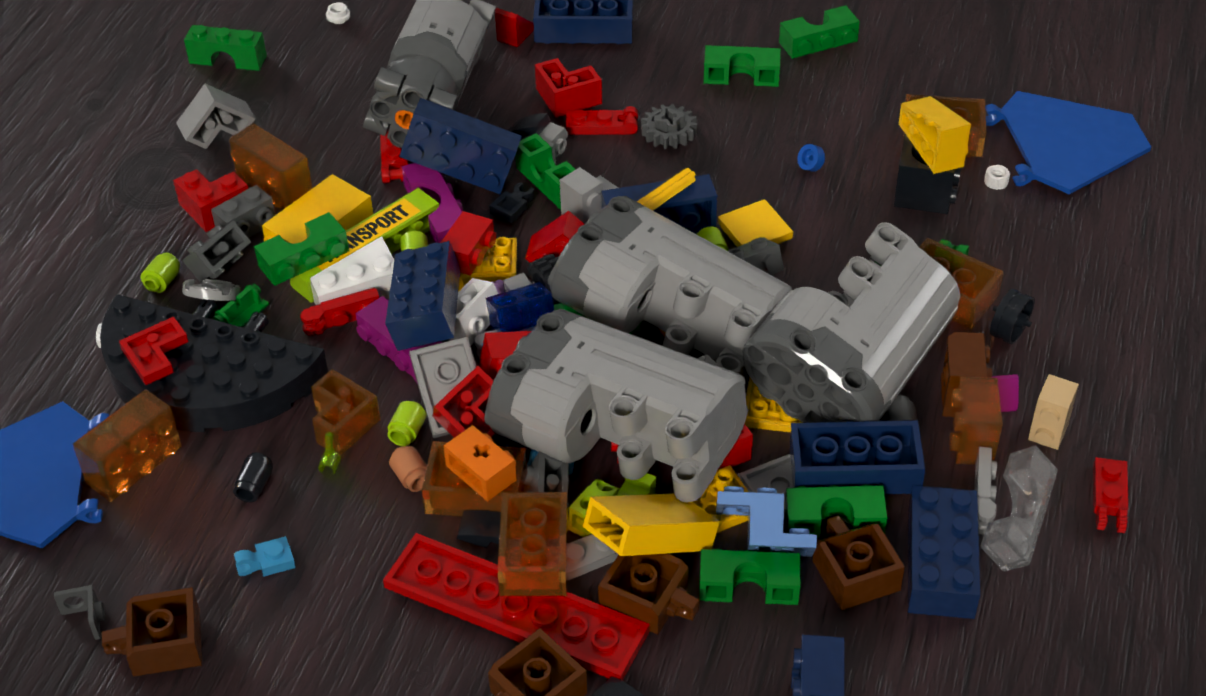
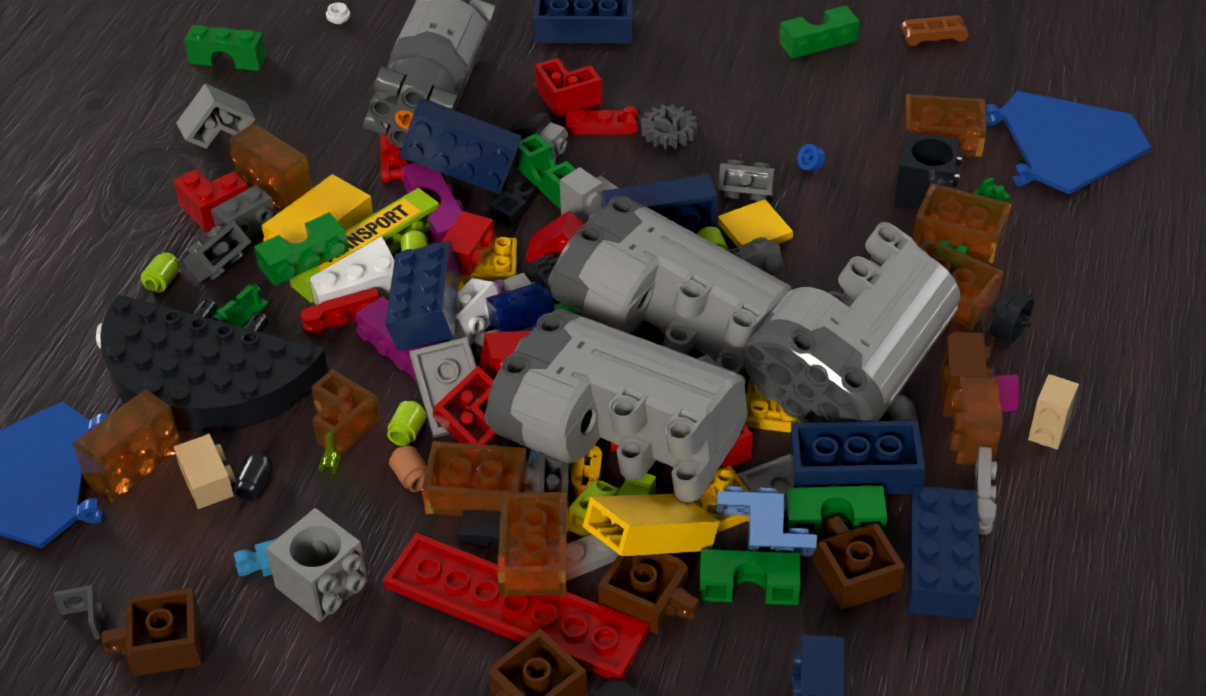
(147, 349): red plate -> none
(204, 471): none -> tan brick
(211, 289): light grey tile -> none
(317, 564): none -> light grey brick
(480, 462): orange brick -> none
(512, 27): red slope -> none
(580, 470): none -> yellow beam
(668, 189): yellow axle -> none
(746, 180): none -> dark grey brick
(758, 62): green arch -> none
(934, 29): none -> dark orange plate
(936, 133): yellow wedge -> none
(963, 220): none -> clear orange brick
(991, 190): none -> green tile
(997, 177): white axle -> none
(1030, 481): clear arch -> none
(1110, 492): red hinge -> none

